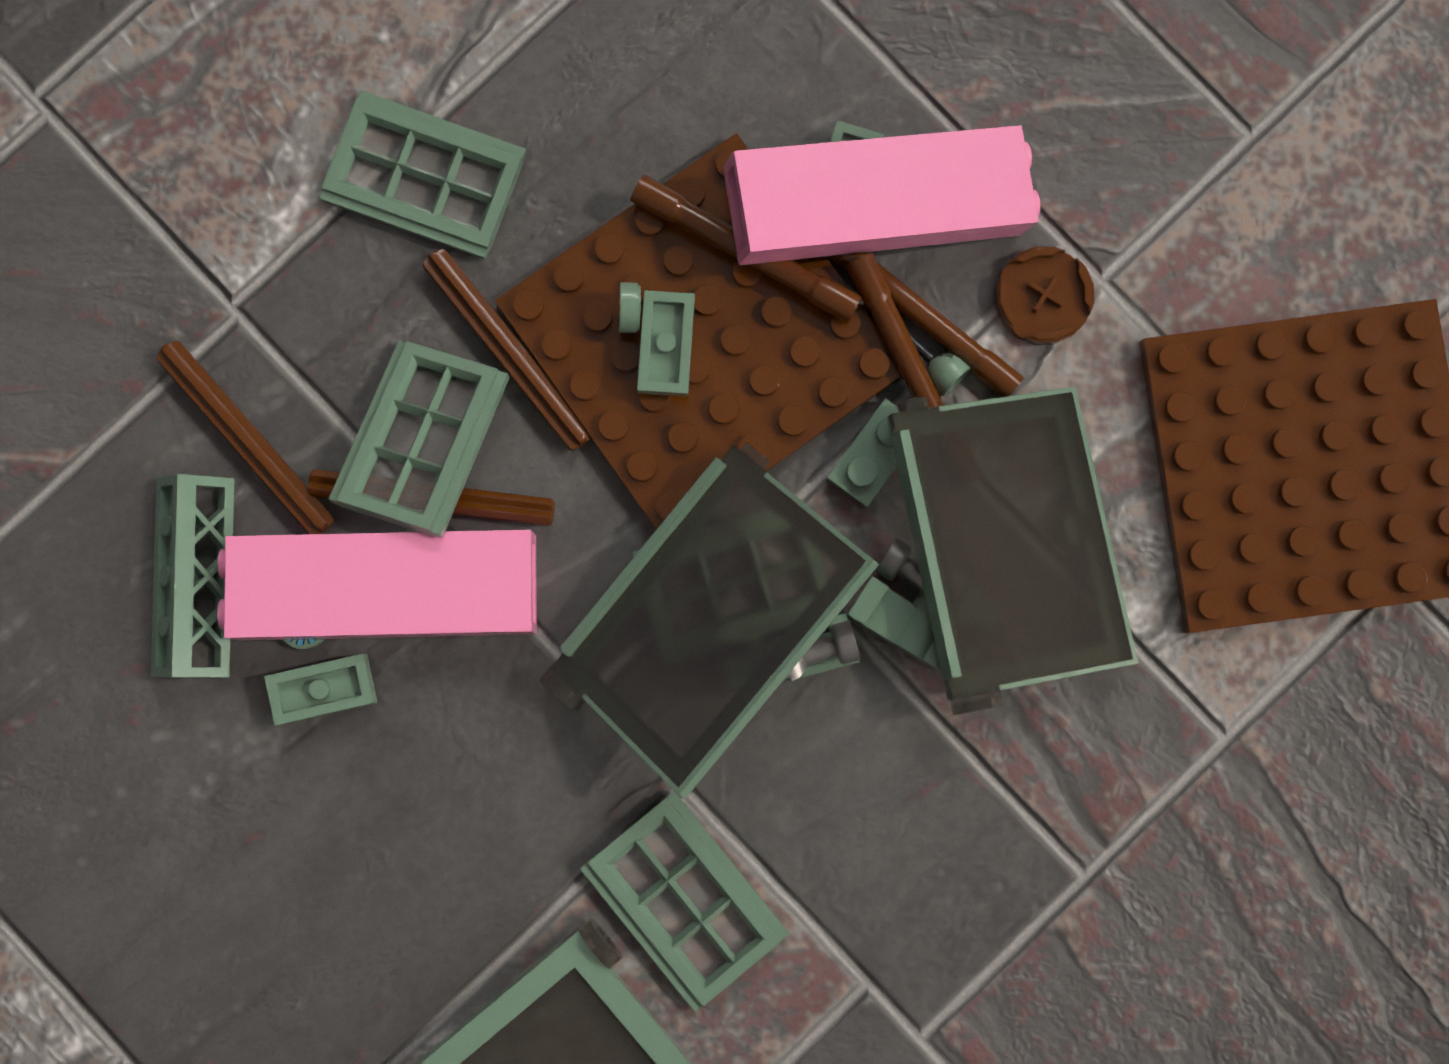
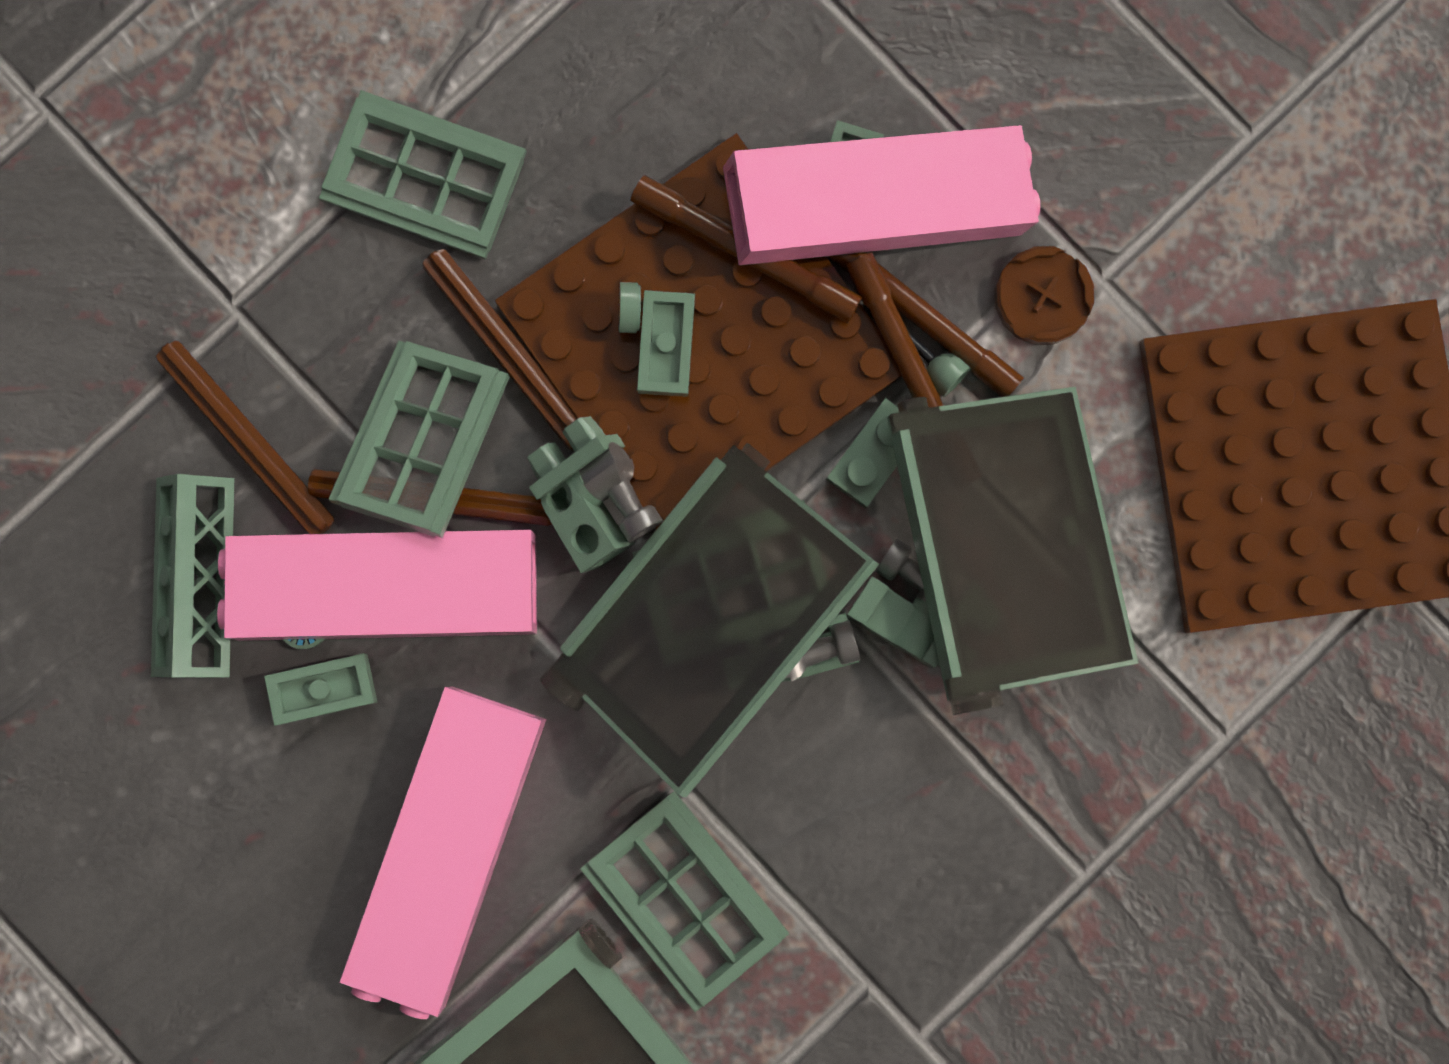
(442, 853): none -> bright pink brick
(575, 492): none -> sand green hips

